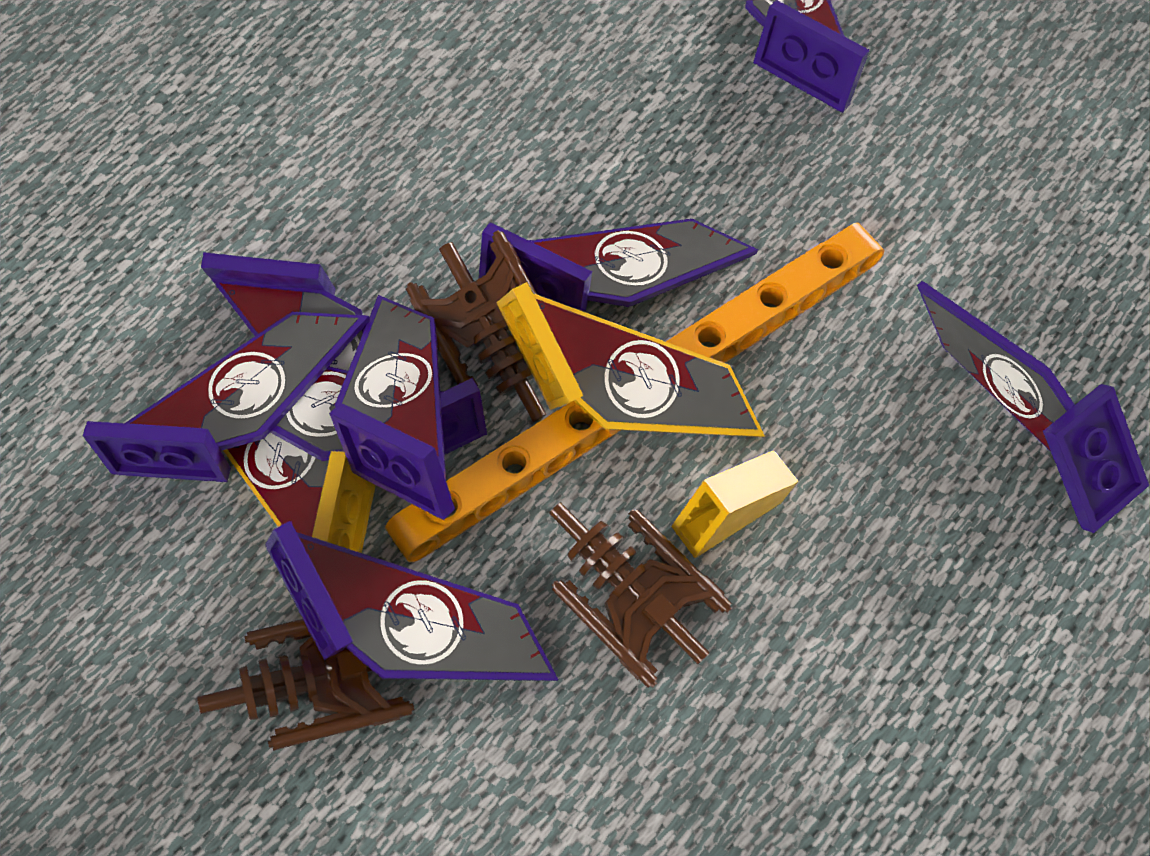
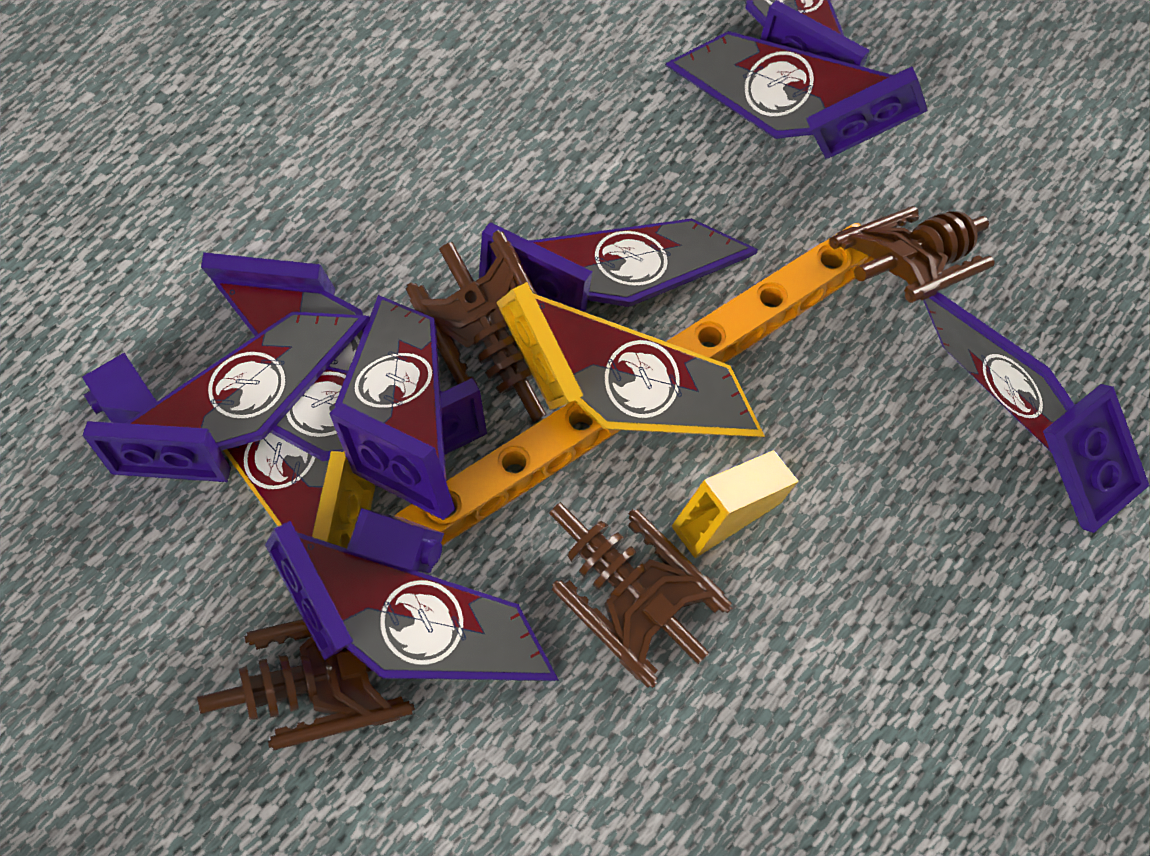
(117, 390): none -> dark purple slope
(396, 541): none -> dark purple slope
(800, 91): none -> piece
(918, 254): none -> reddish brown bar

